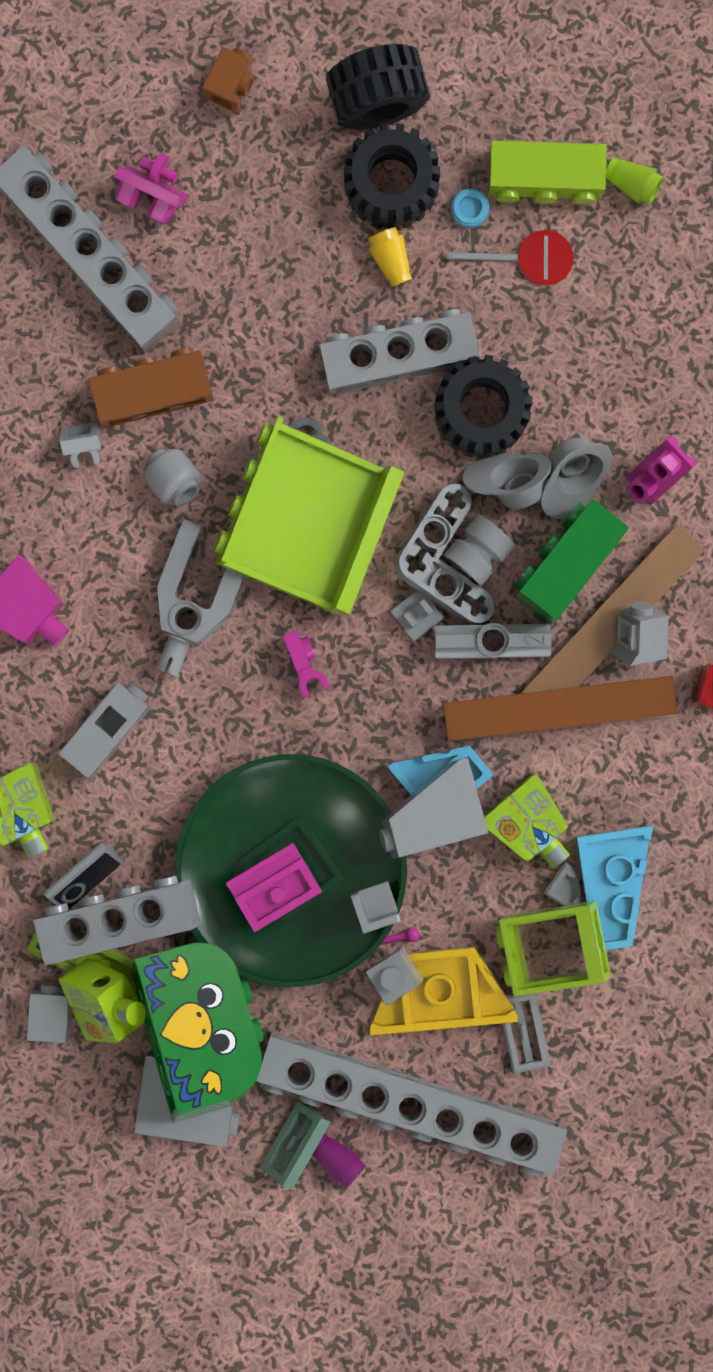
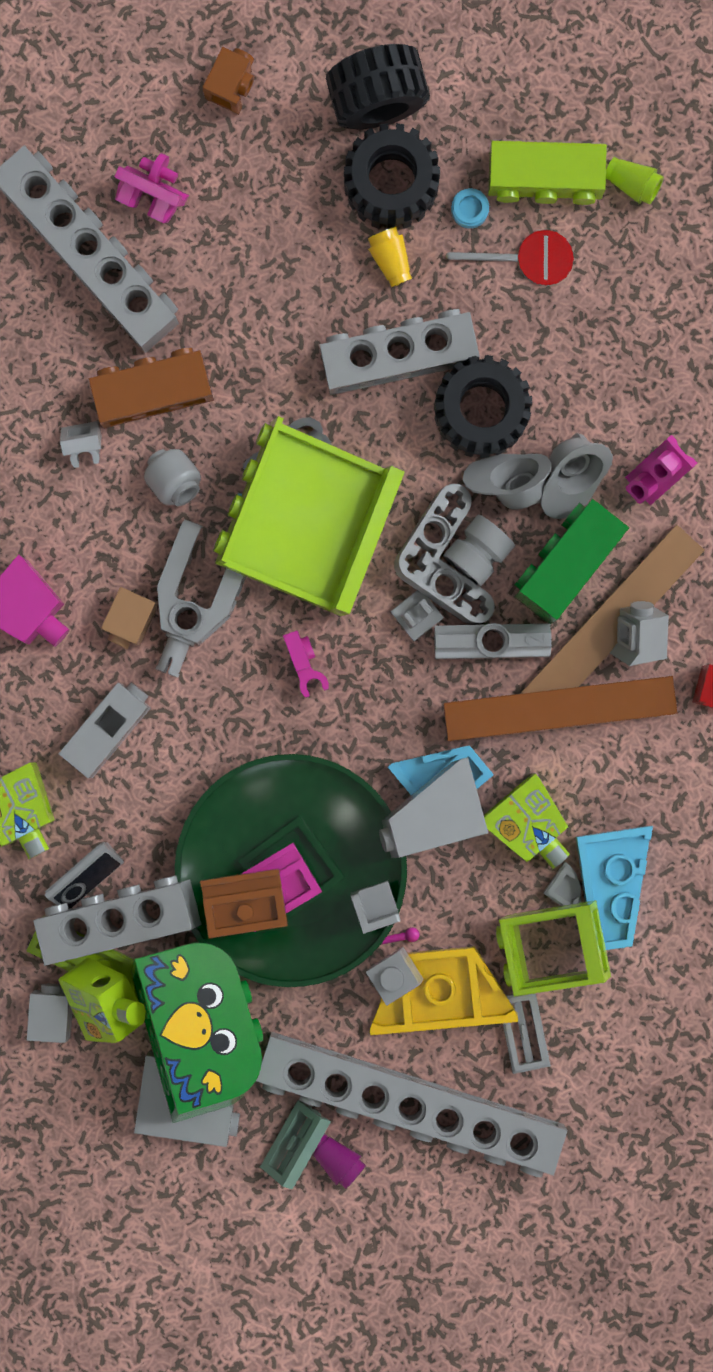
(129, 618): none -> medium nougat brick
(244, 903): none -> dark orange plate

